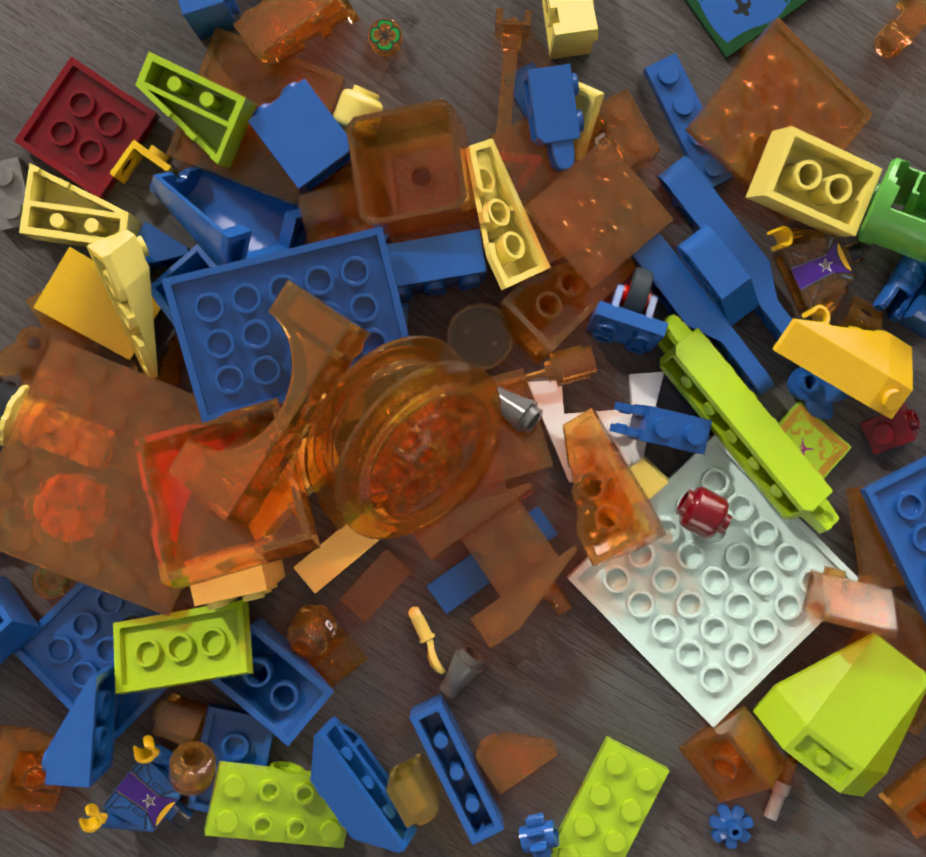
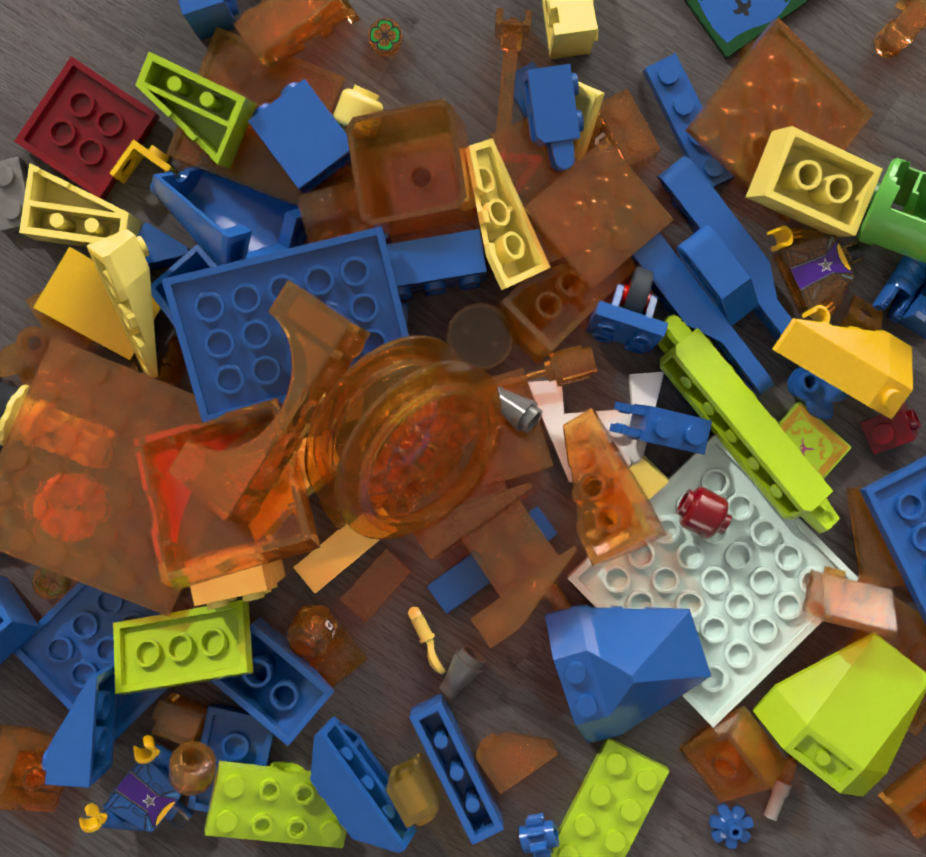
(623, 663): none -> blue wedge

